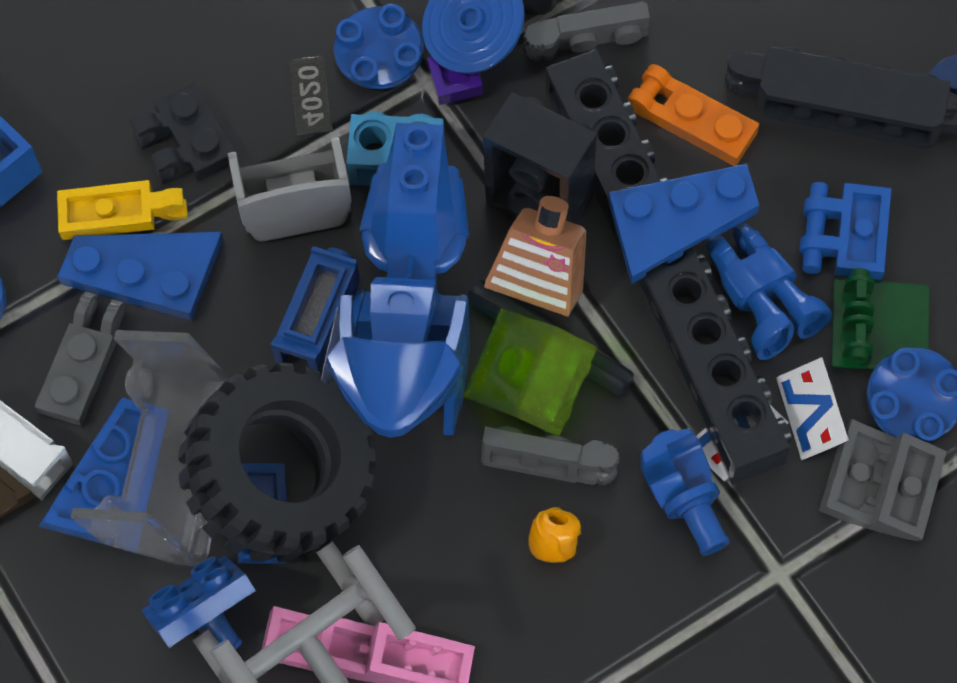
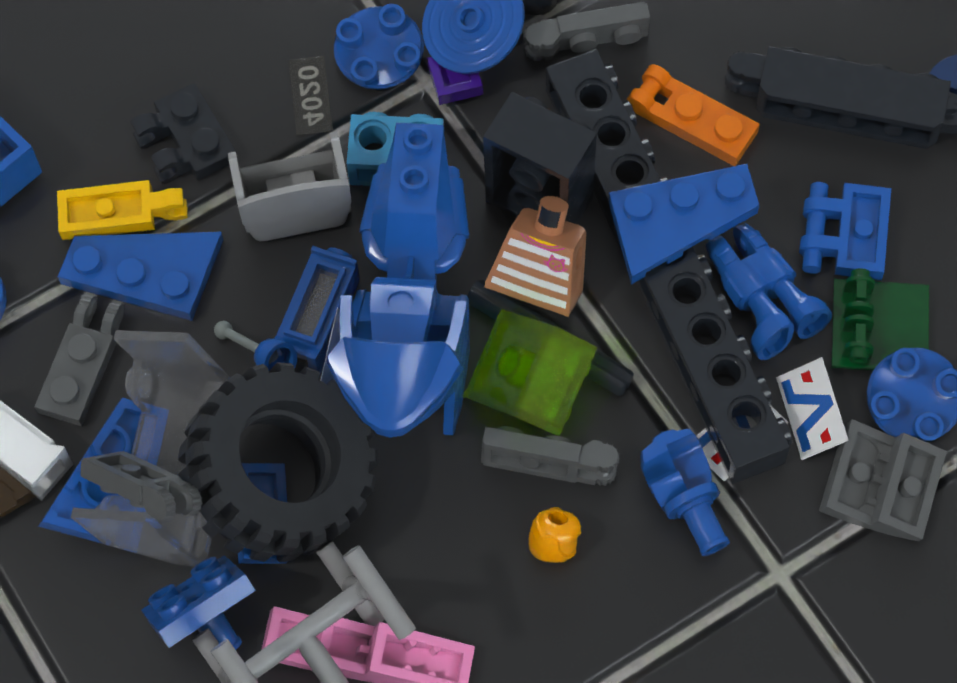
(142, 484): none -> dark grey hinge
(267, 352): none -> hinge

